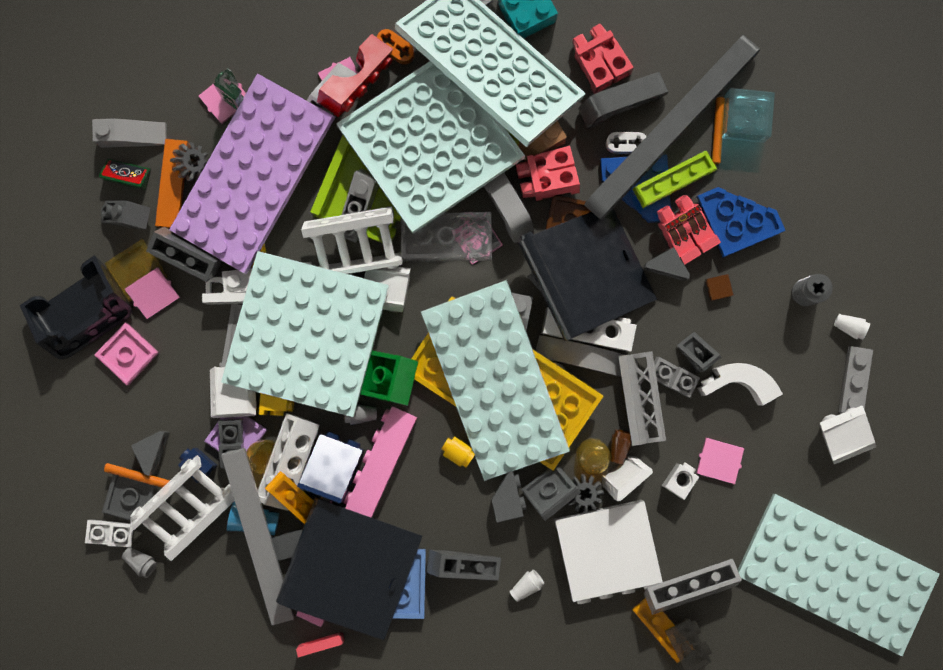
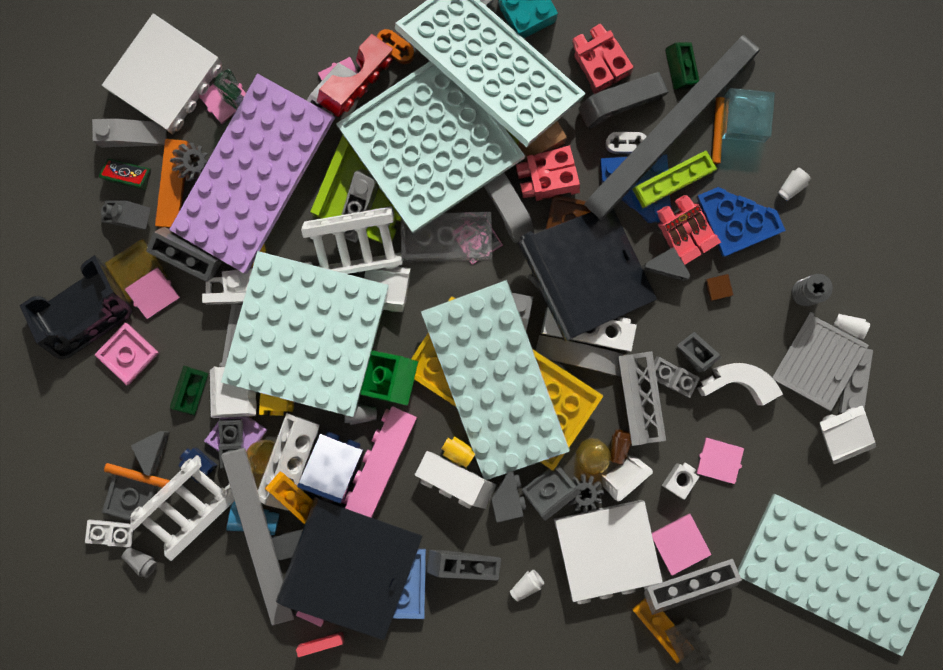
(163, 74): none -> white panel
(188, 390): none -> dark green slope
(454, 481): none -> white wedge
(680, 544): none -> bright pink tile
(682, 65): none -> dark green slope
(794, 183): none -> white cone
(820, 362): none -> light grey piece

